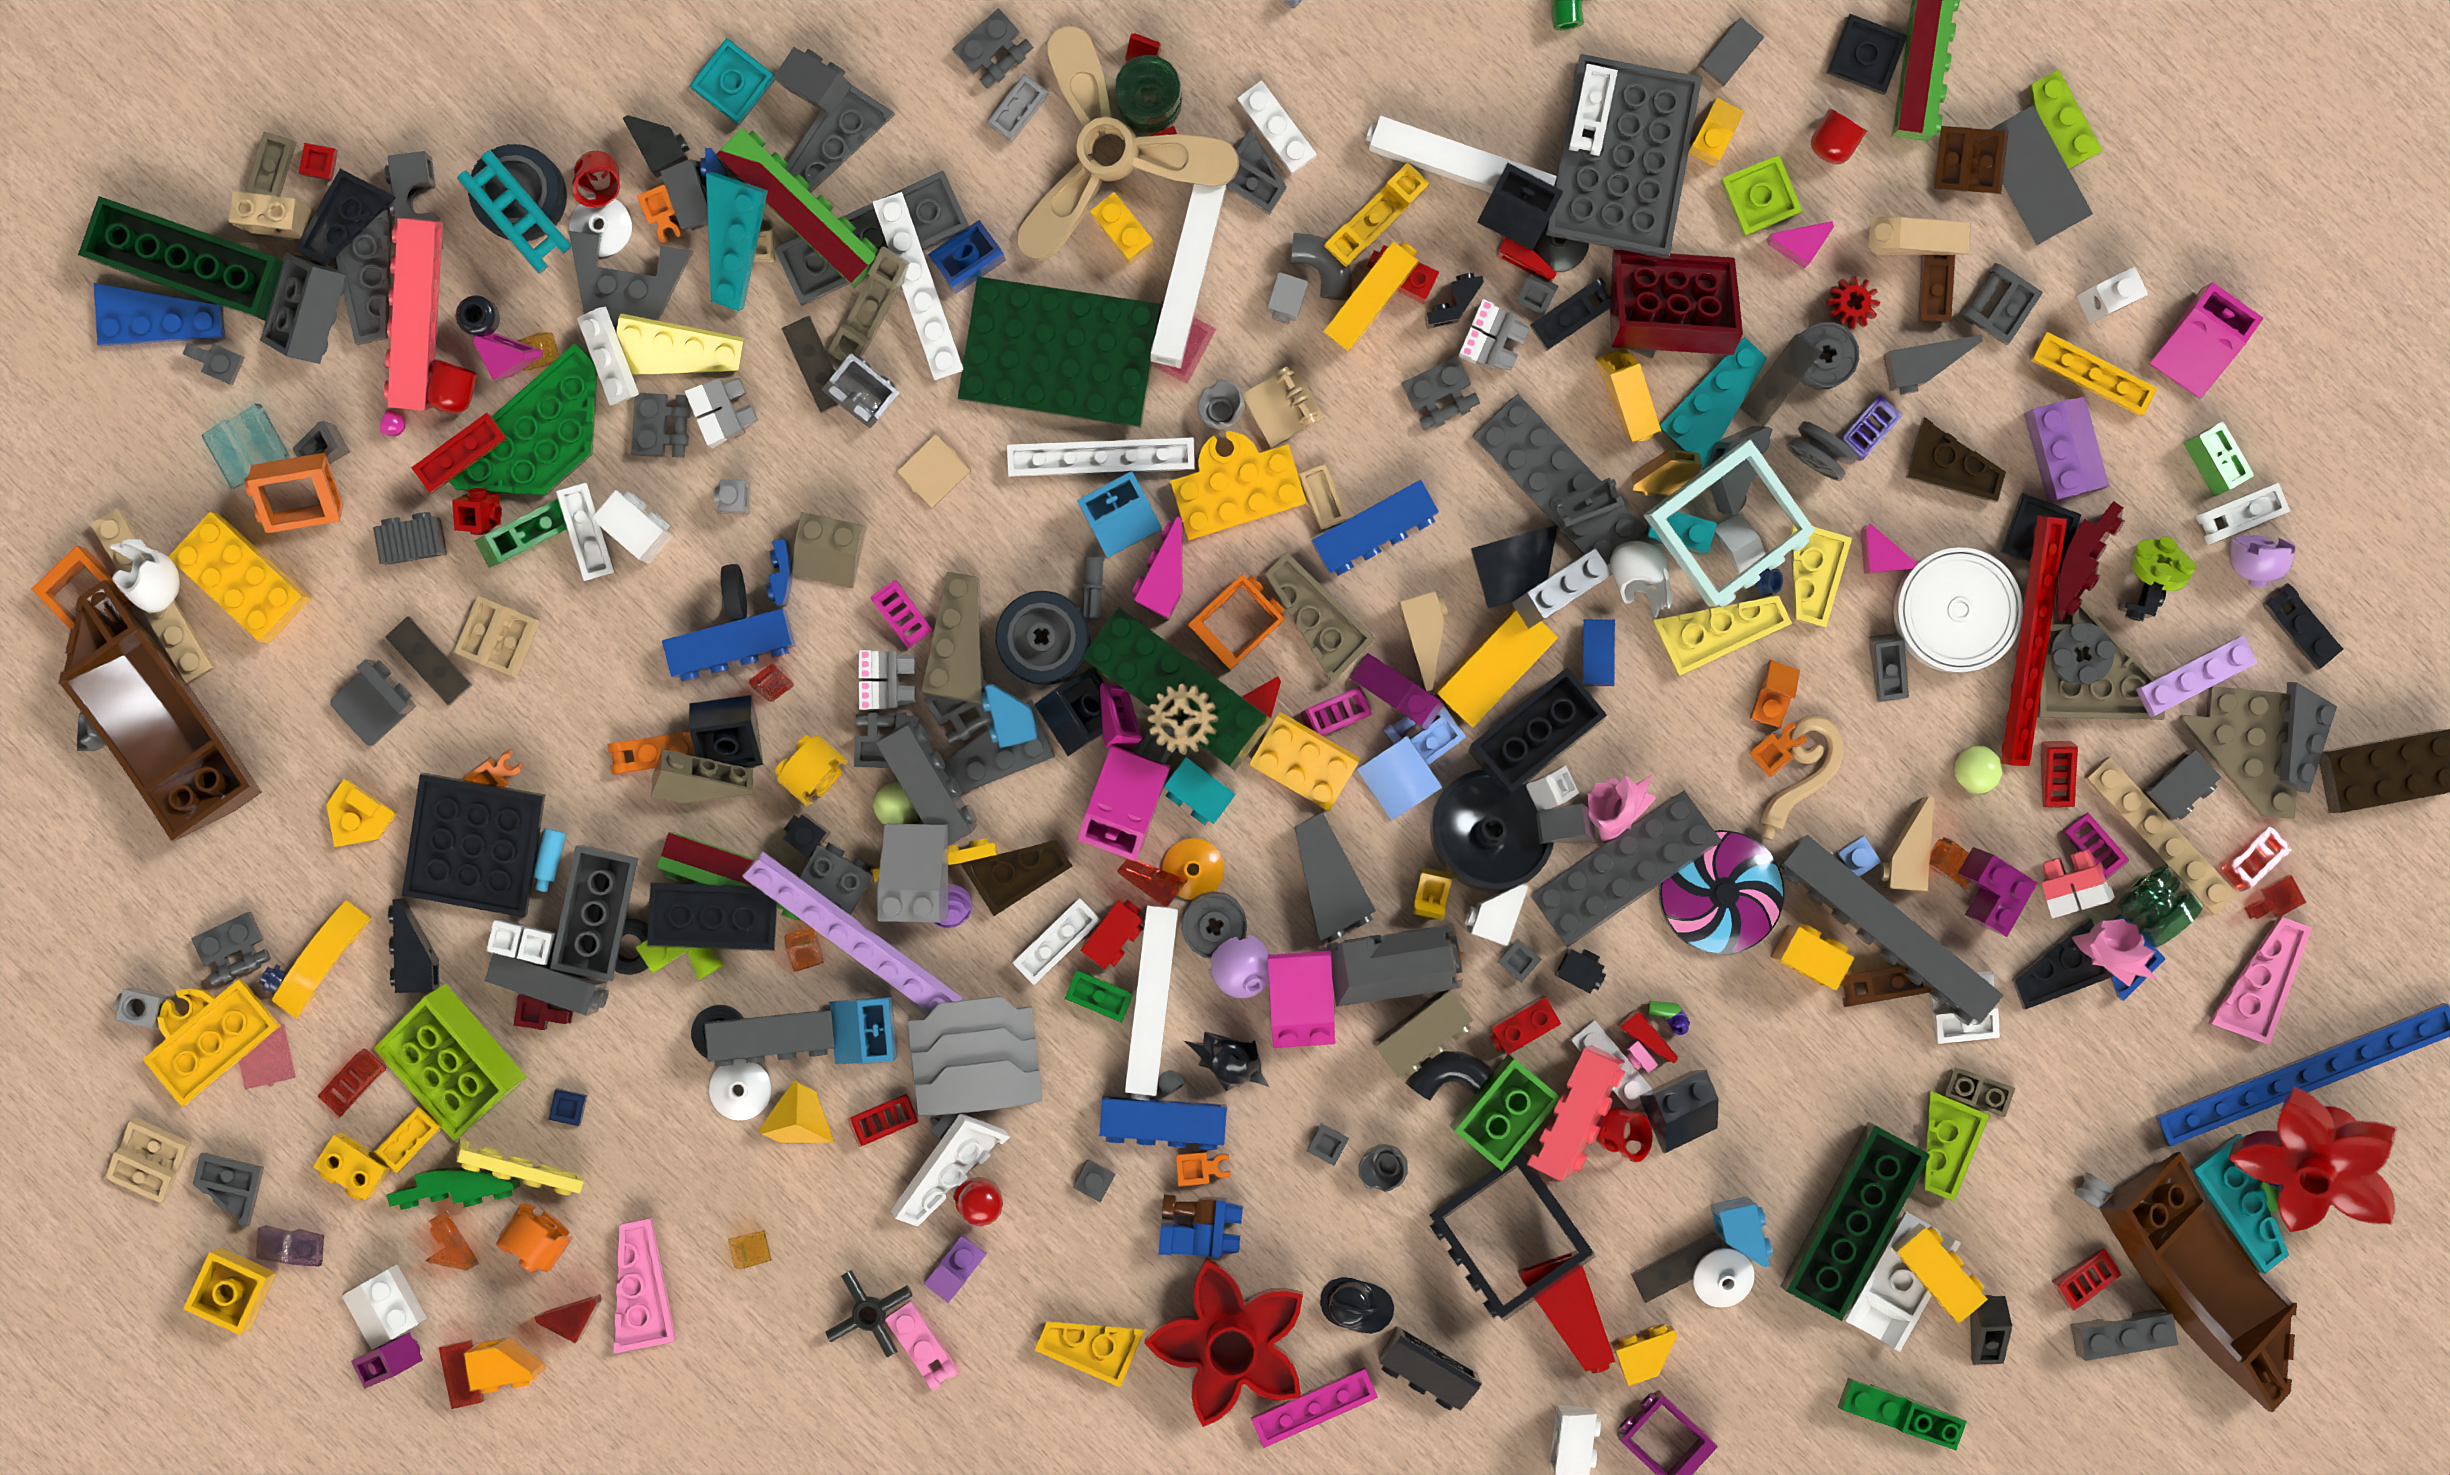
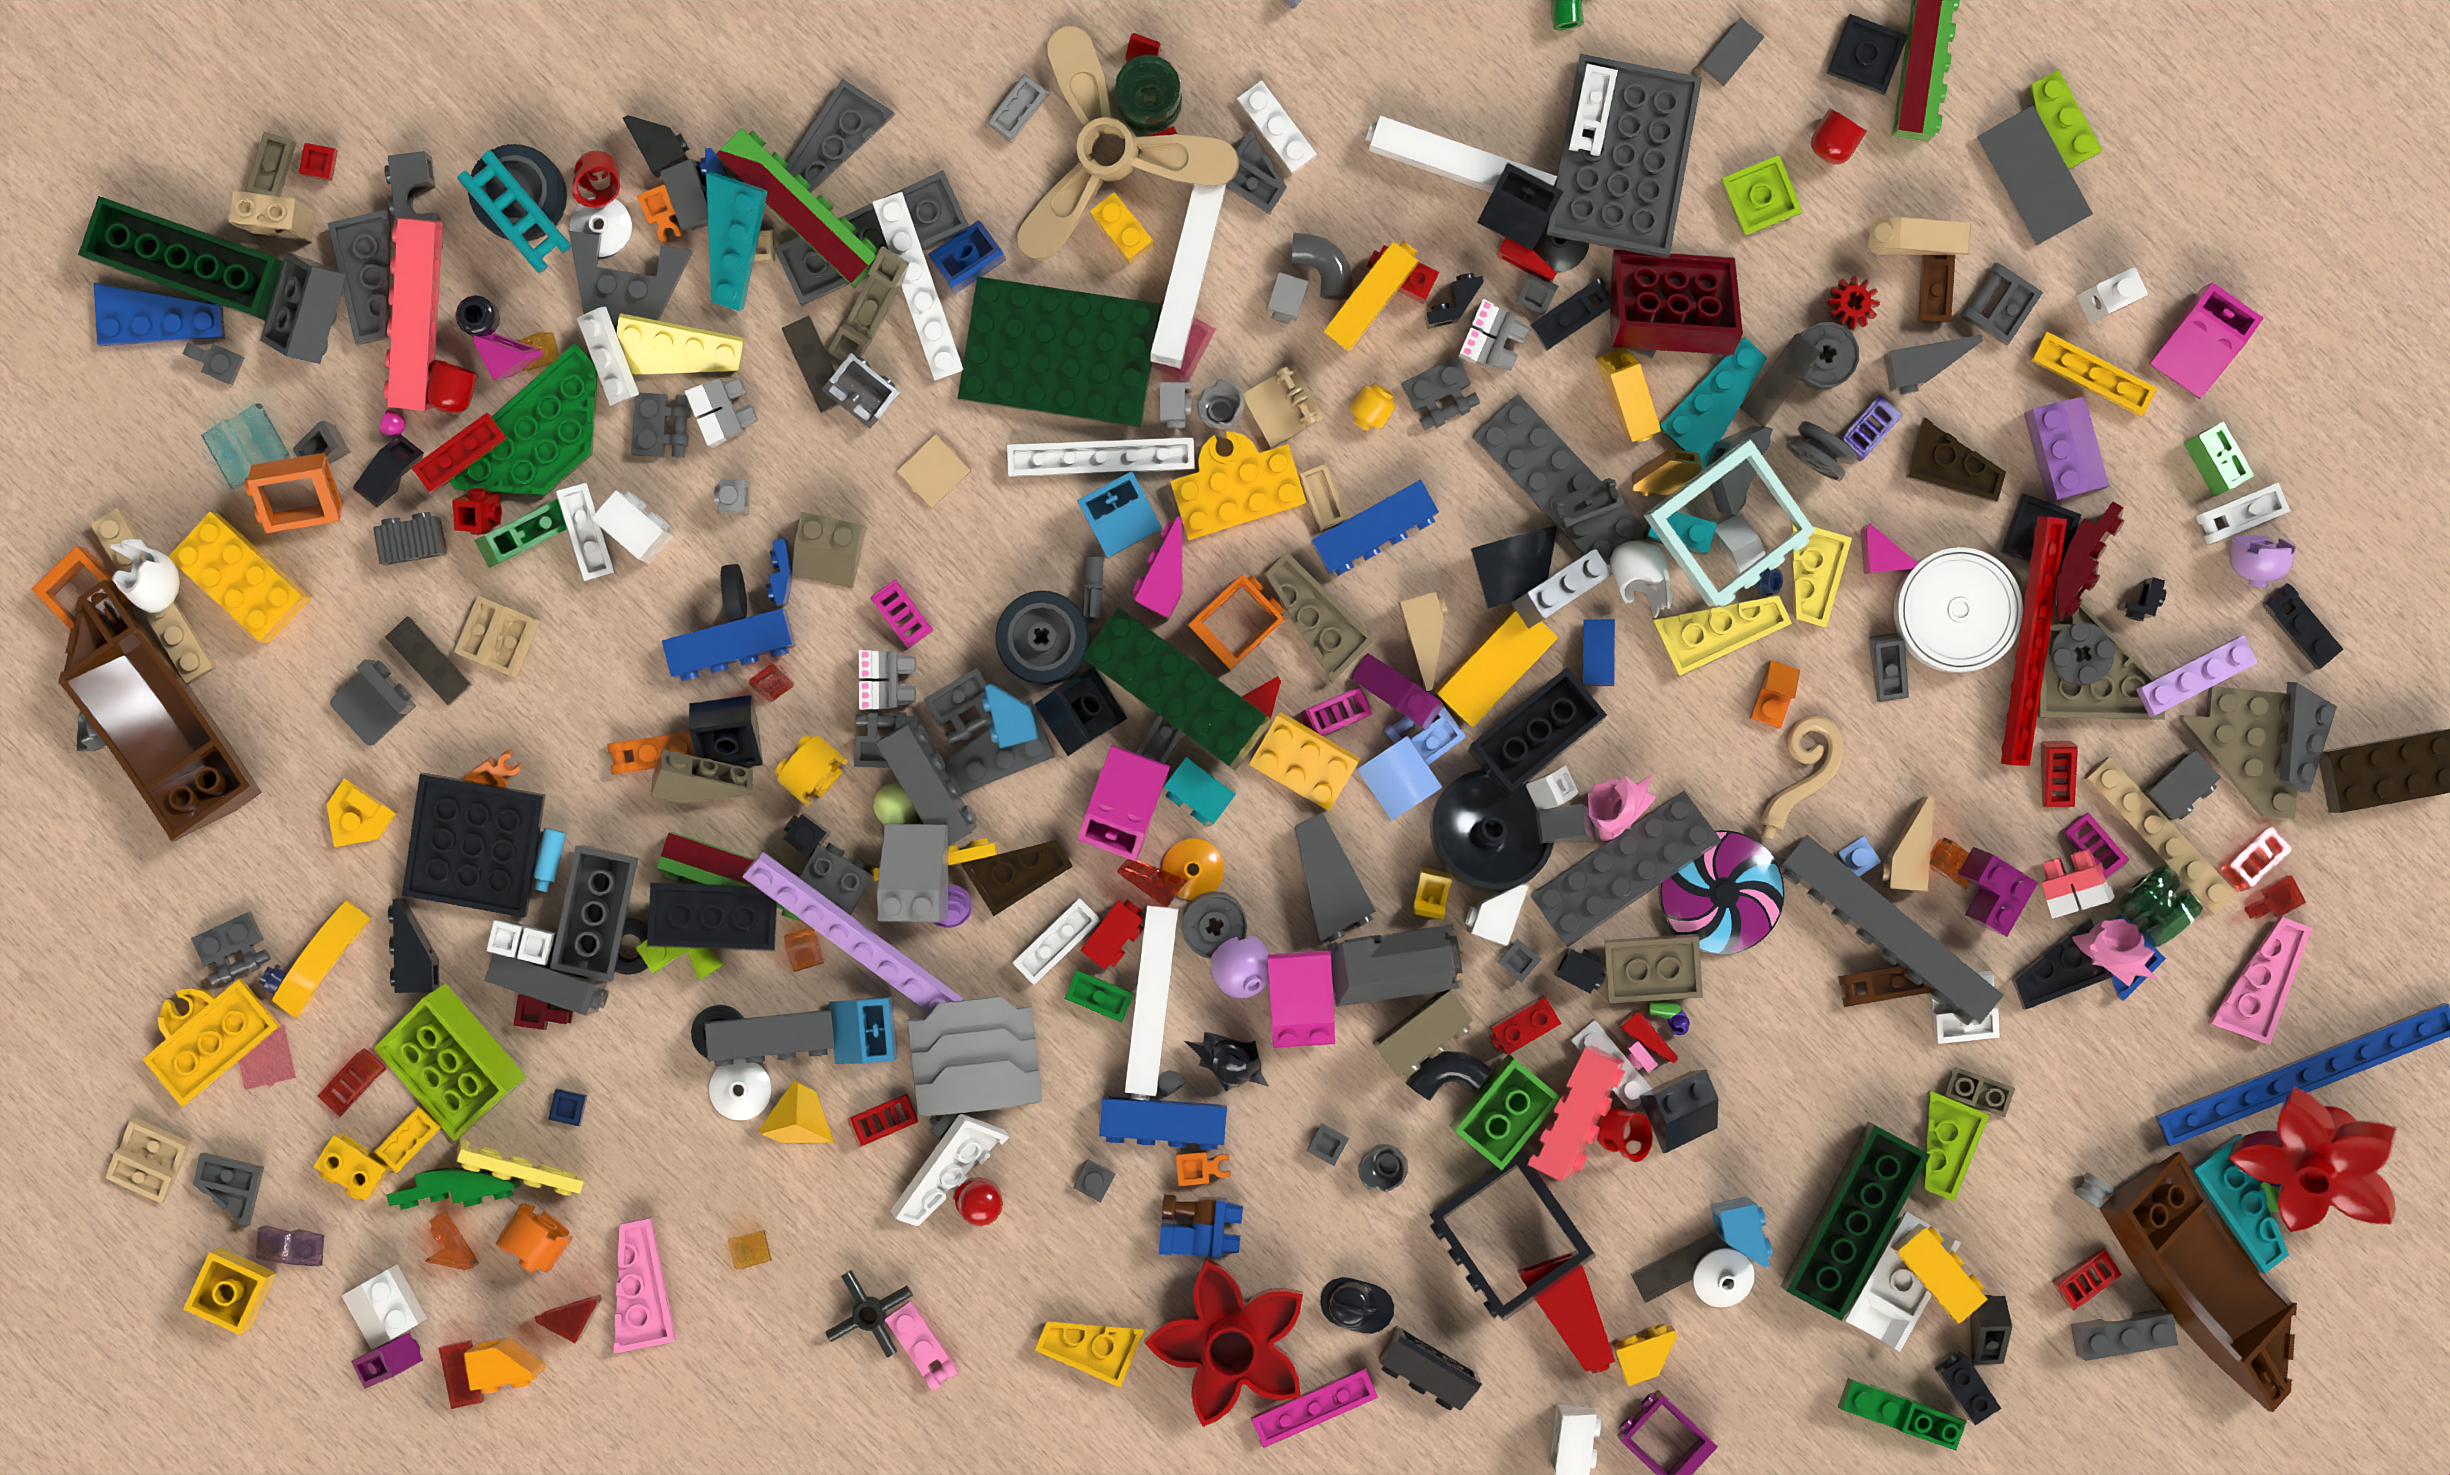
(125, 1007): light grey brick -> none
(341, 216): black wing -> none
(385, 471): none -> black slope
(732, 81): teal plate -> none
(812, 80): dark grey brick -> none
(955, 650): dark tan wing -> none
(955, 1268): medium lavender slope -> none
(987, 41): dark grey plate -> none
(1123, 735): dark pink slope -> none
(1174, 403): none -> light grey brick
(1182, 704): tan gear -> none
(1372, 407): none -> yellow head
(1377, 215): yellow slope -> none
(1653, 968): none -> dark tan plate
(1716, 132): yellow slope -> none
(1774, 752): orange plate -> none
(1801, 243): dark pink slope -> none
(1813, 957): yellow brick -> none
(1967, 1387): none -> black brick
(1971, 159): reddish brown slope -> none
(1978, 769): yellowish green hair -> none
(2162, 563): lime plate -> none

